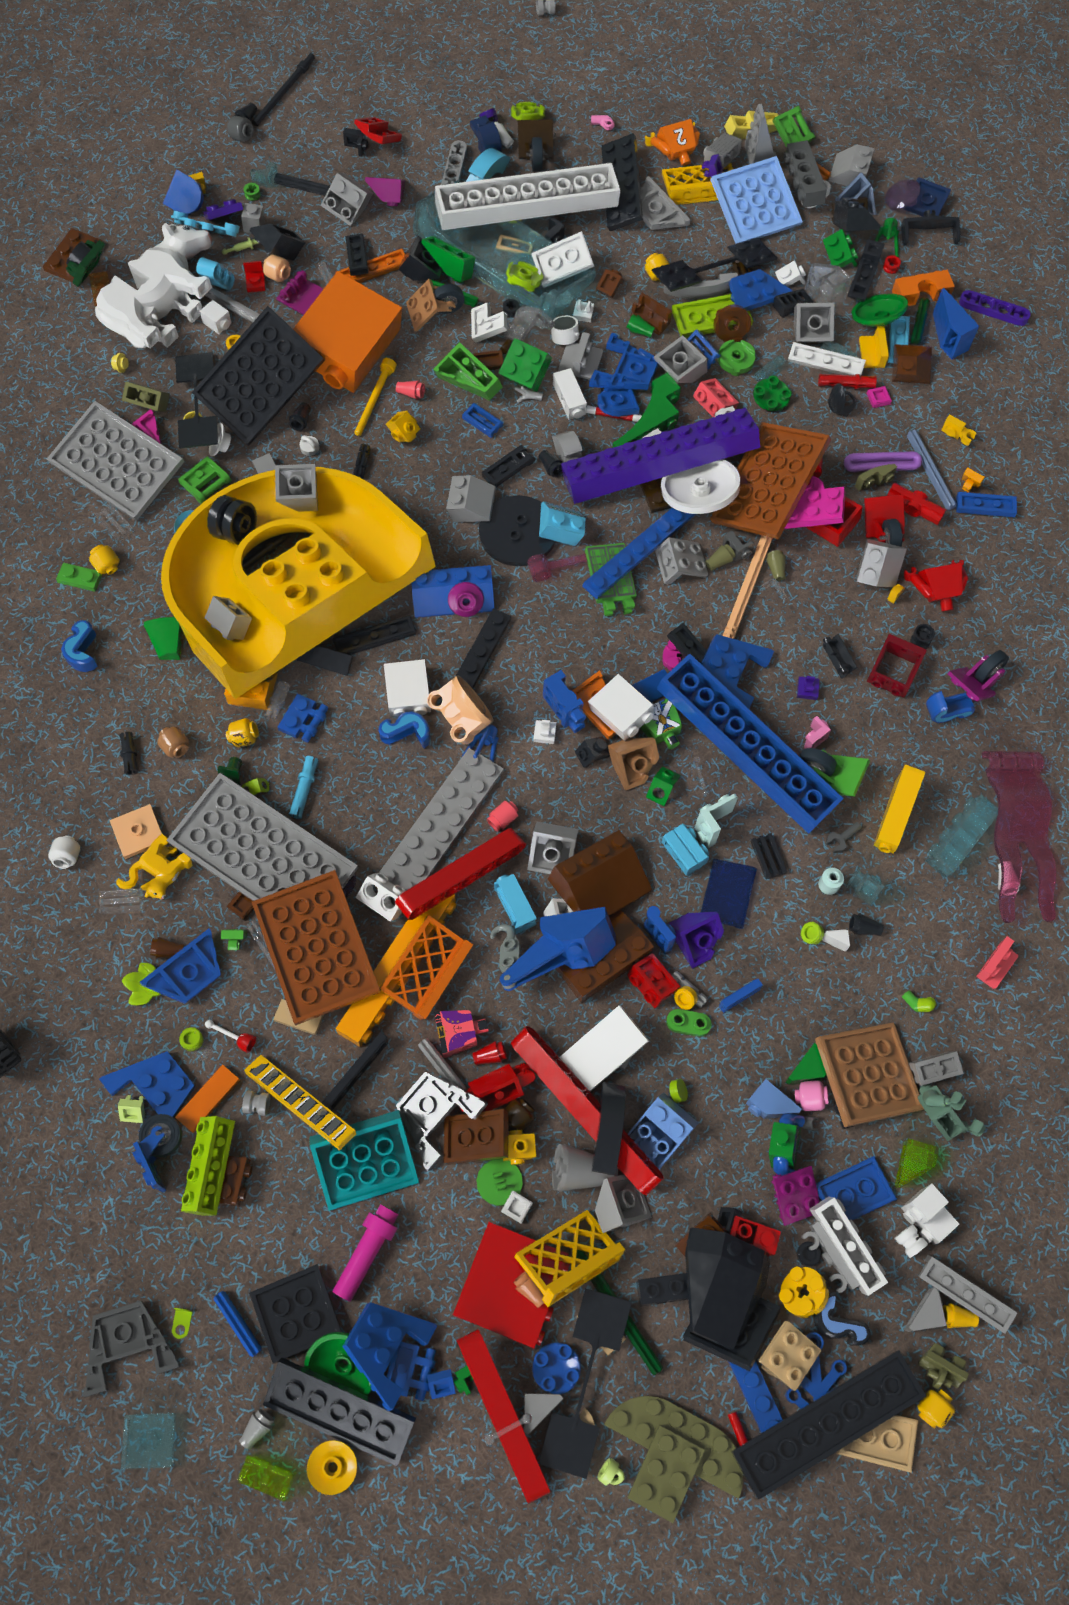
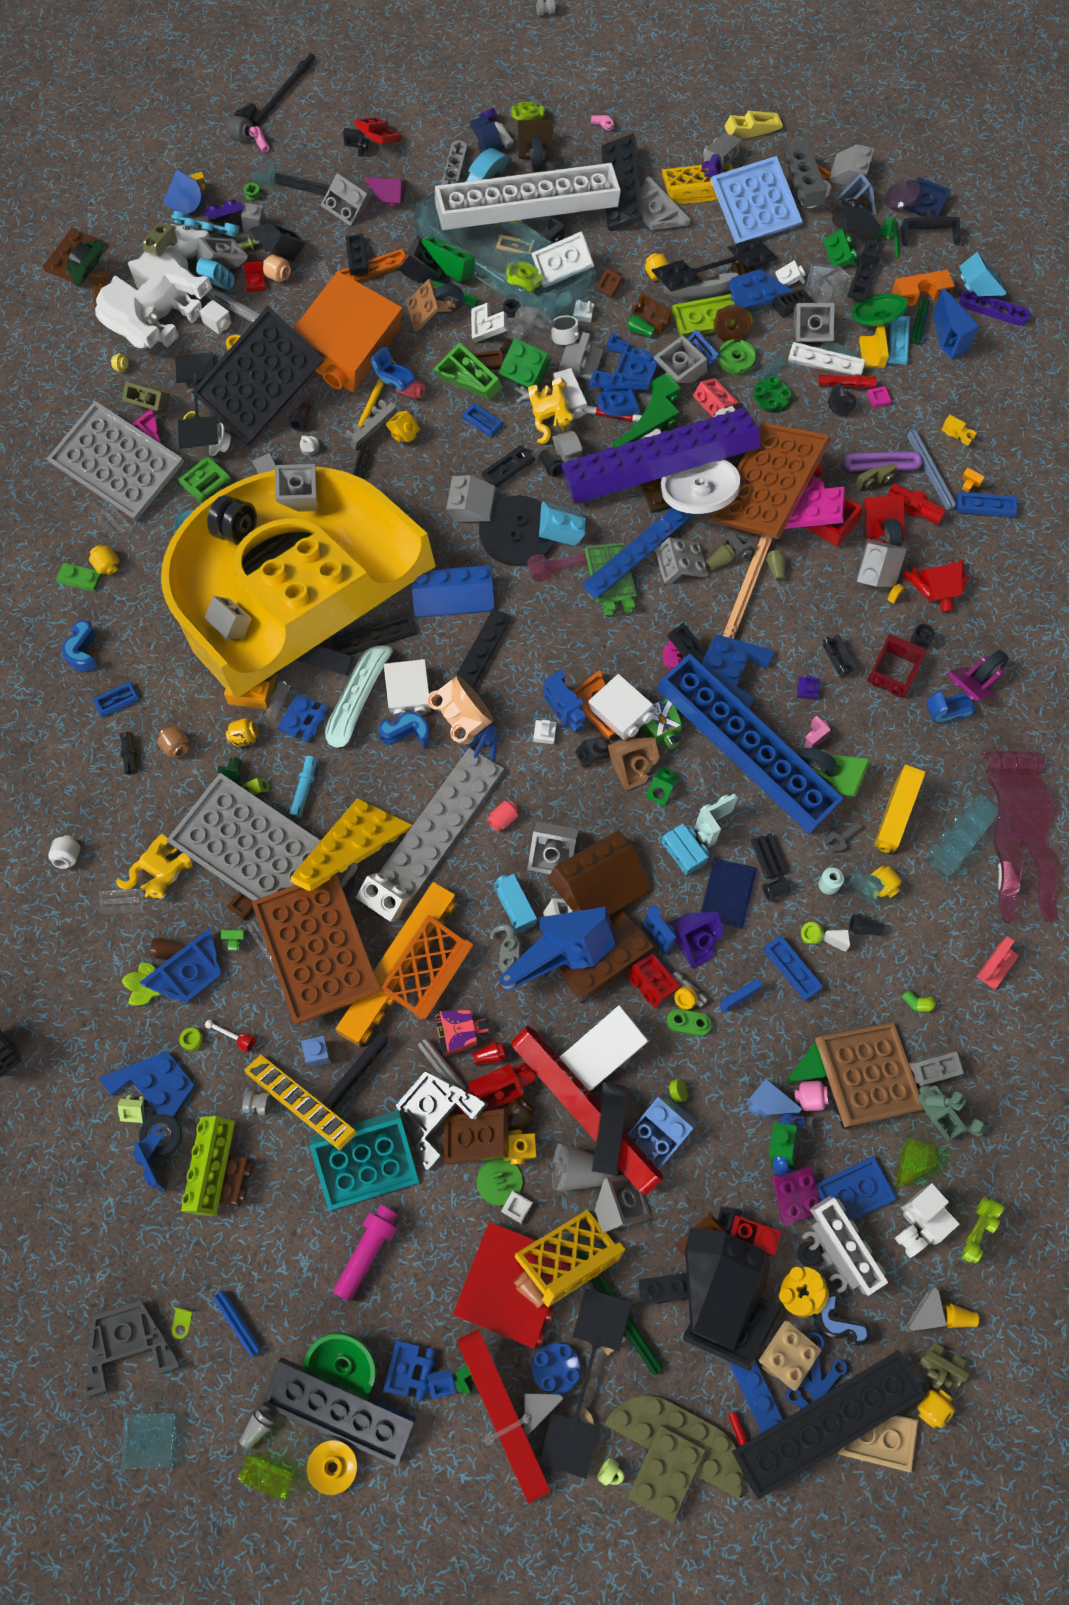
(117, 702): none -> blue tile
(136, 830): light nougat plate -> none
(158, 240): none -> olive leg
(165, 637): green slope -> none
(207, 1098): orange tile -> none
(222, 251): none -> light grey slope
(257, 133): none -> bright pink arm
(284, 1017): tan tile -> none
(294, 1313): black plate -> none
(299, 293): magenta hinge -> none
(316, 1052): none -> medium blue brick
(346, 712): none -> light aqua piece
(352, 839): none -> yellow wing
(371, 425): none -> light grey plate
(376, 1341): blue wing -> none
(390, 372): none -> blue animal
(459, 874): red beam -> none
(462, 591): magenta piece -> none
(550, 405): none -> yellow animal
(649, 686): blue slope -> none
(676, 140): orange torso -> none
(758, 141): light grey wedge -> none
(776, 888): none -> black bush
(788, 128): bright green plate -> none
(792, 968): none -> blue plate
(889, 879): none -> yellow head
(894, 260): red bush -> none
(912, 364): reddish brown slope -> none
(967, 1294): light grey fence -> none
(981, 277): none -> medium azure slope
(986, 1209): none -> lime plant

